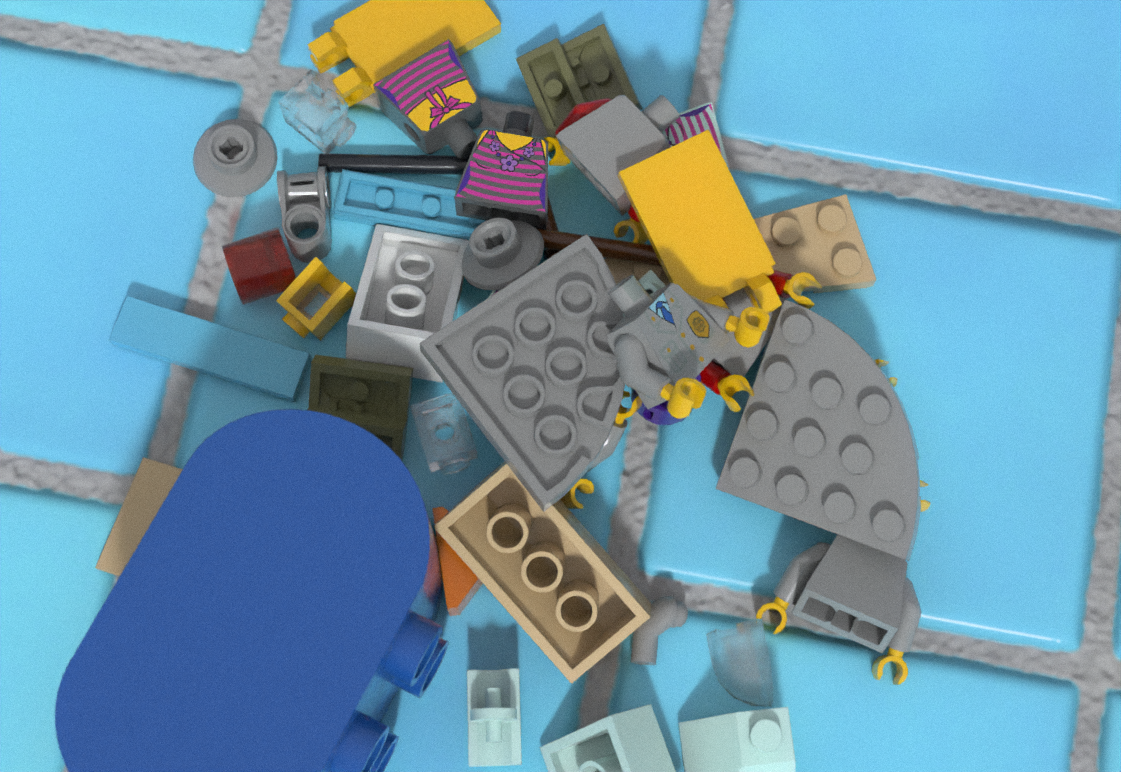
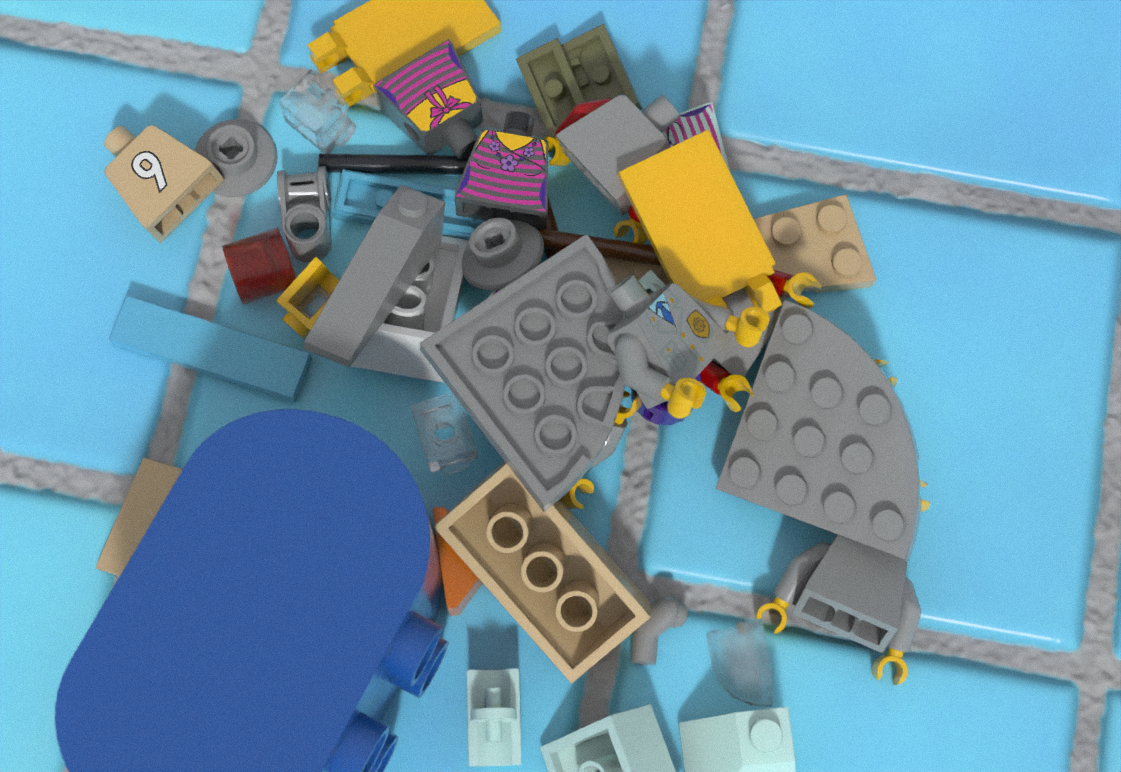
(158, 177): none -> tan torso
(365, 395): olive slope -> none
(378, 275): none -> light grey slope

